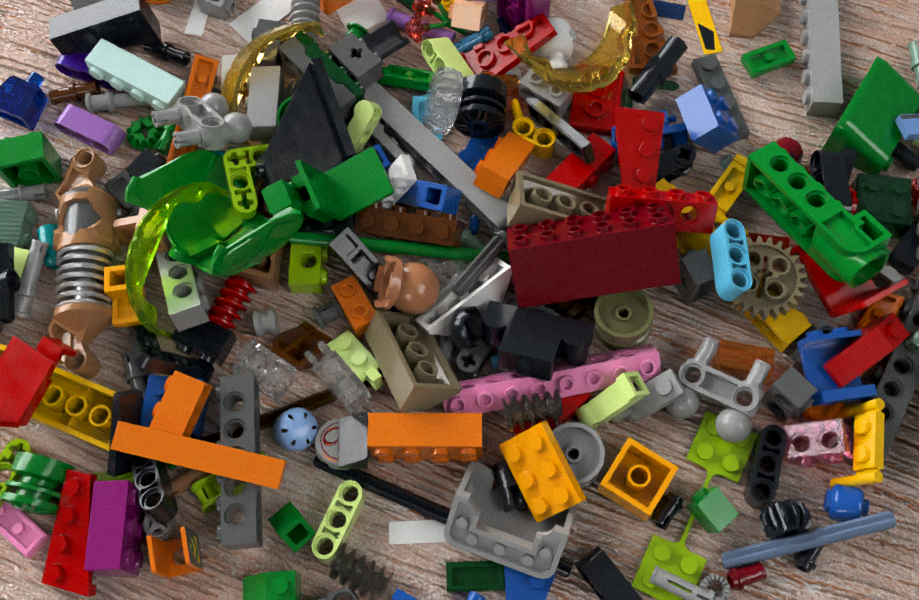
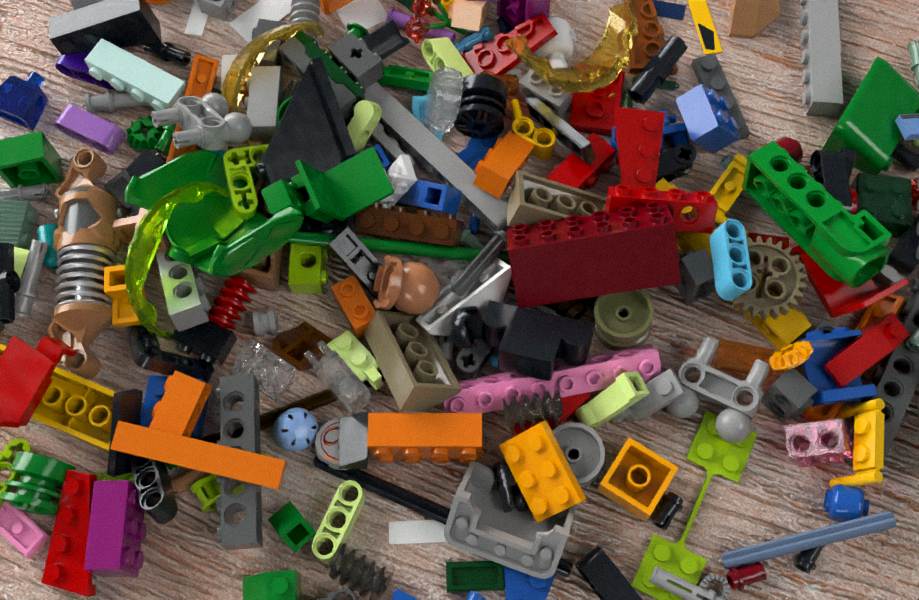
(74, 92): reddish brown pin -> none
(135, 375): dark grey pin -> none
(151, 528): light grey wheel -> none
(162, 554): orange piece -> none
(328, 313): dark grey bush -> none
(712, 509): green brick -> none
(768, 58): green plate -> none
(774, 457): black beam -> none
(785, 519): black gear -> none
(791, 356): none -> light orange gear

